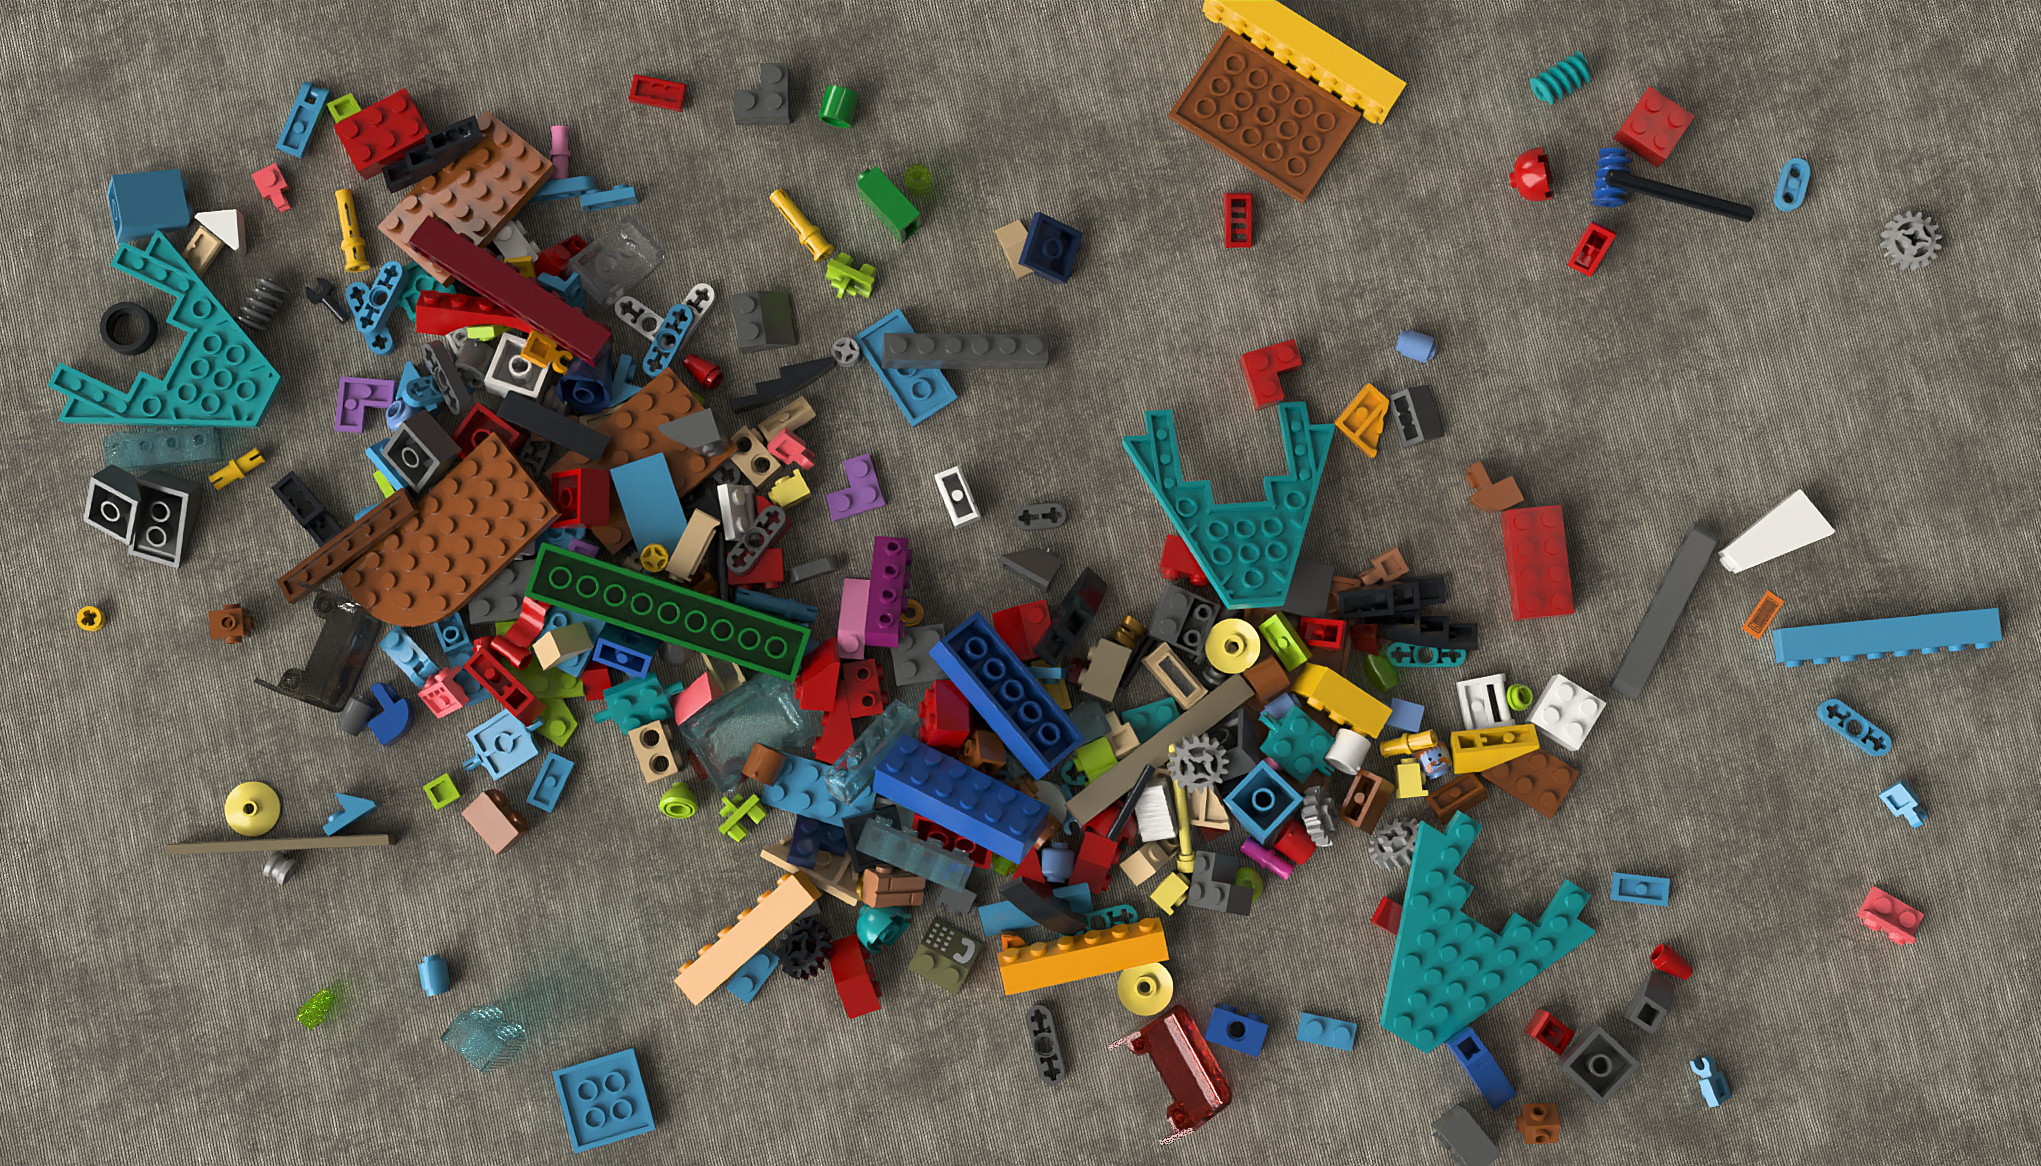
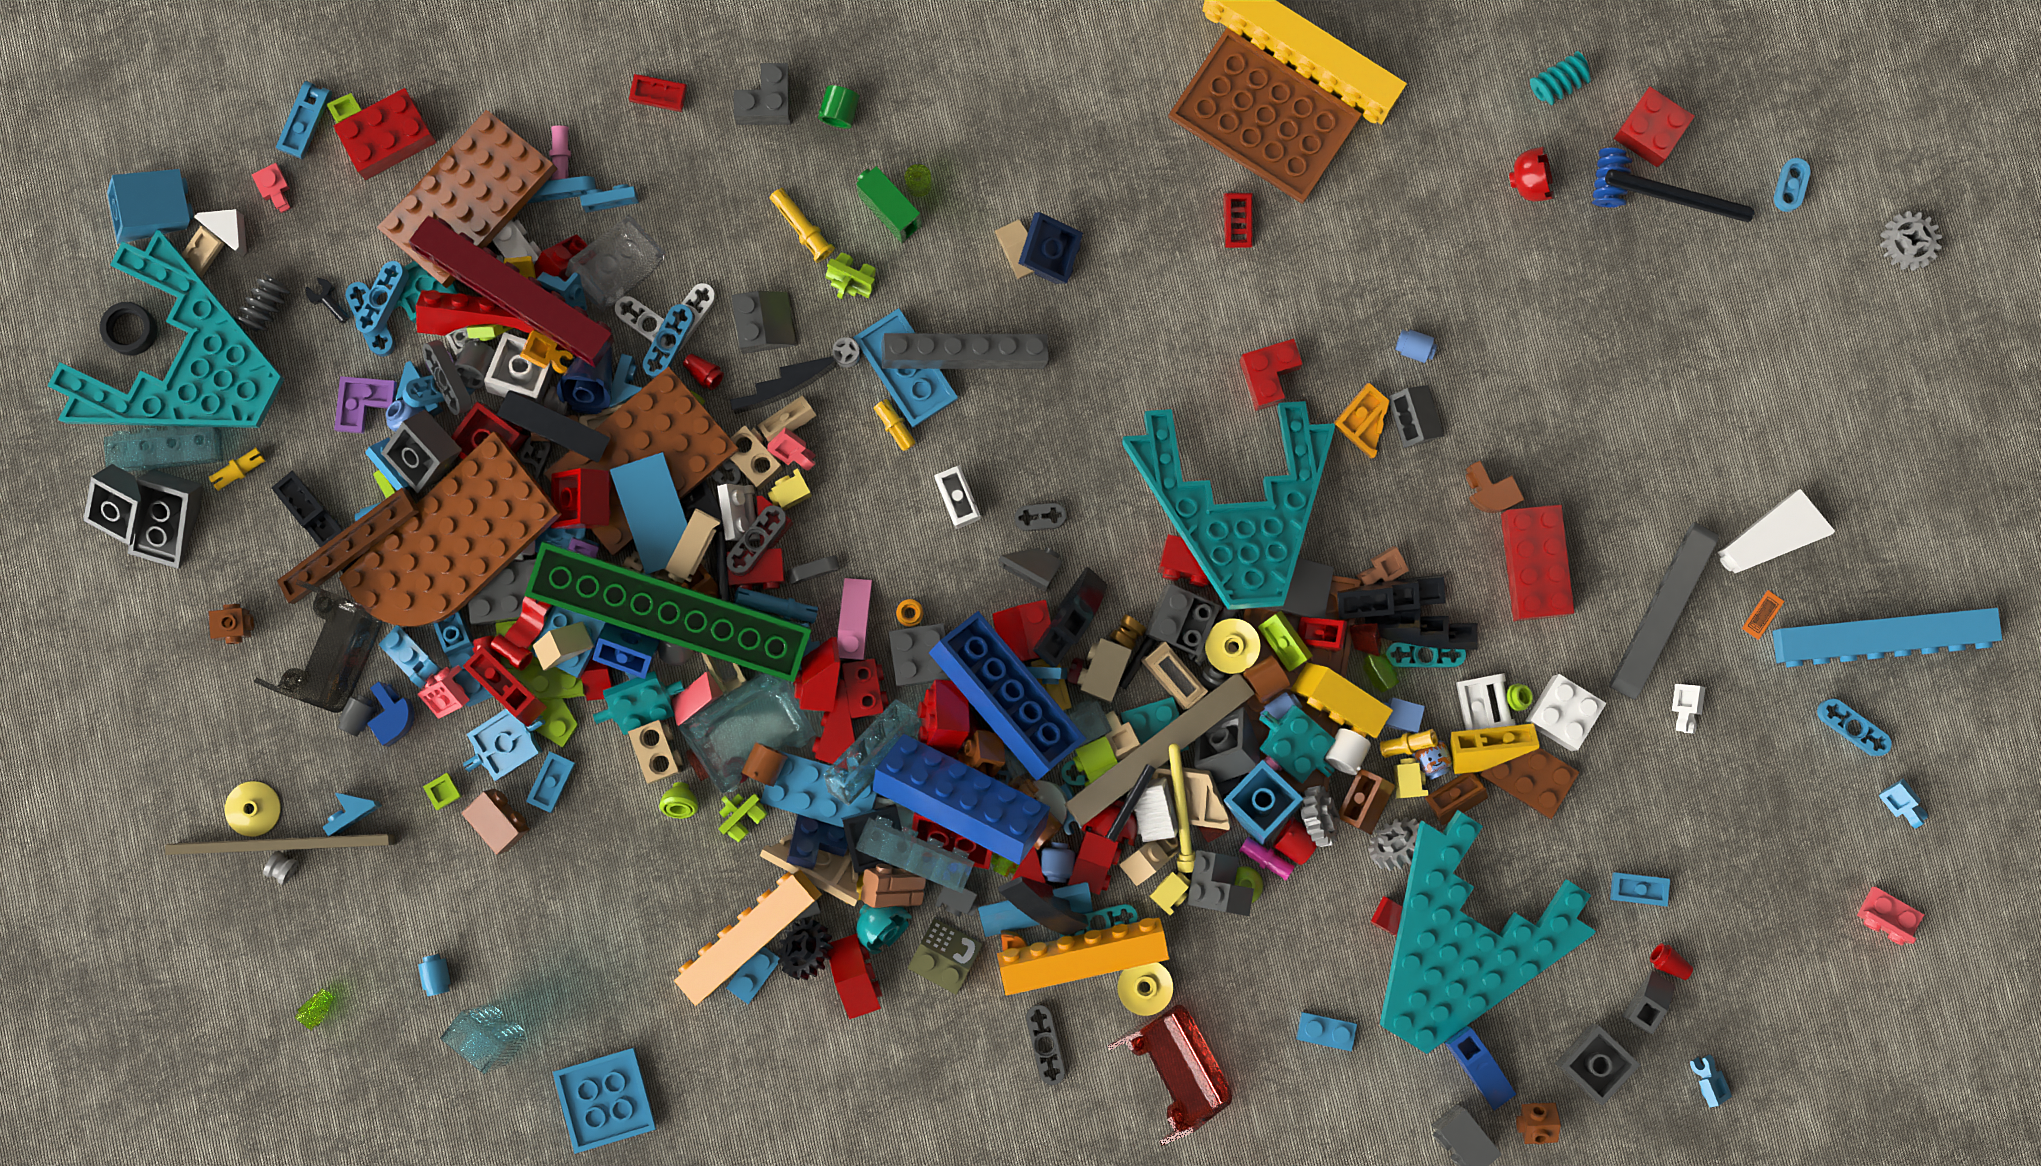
(82, 617): yellow bush -> none
(351, 244): yellow pin -> none
(430, 157): black slope -> none
(651, 560): yellow wheel -> none
(699, 432): dark grey slope -> none
(862, 495): medium lavender plate -> none
(887, 591): magenta brick -> none
(894, 425): none -> yellow axle
(1204, 753): light grey gear -> none
(1248, 1042): blue brick -> none
(1549, 1031): red slope -> none
(1591, 248): red slope -> none
(1688, 701): none -> white plate

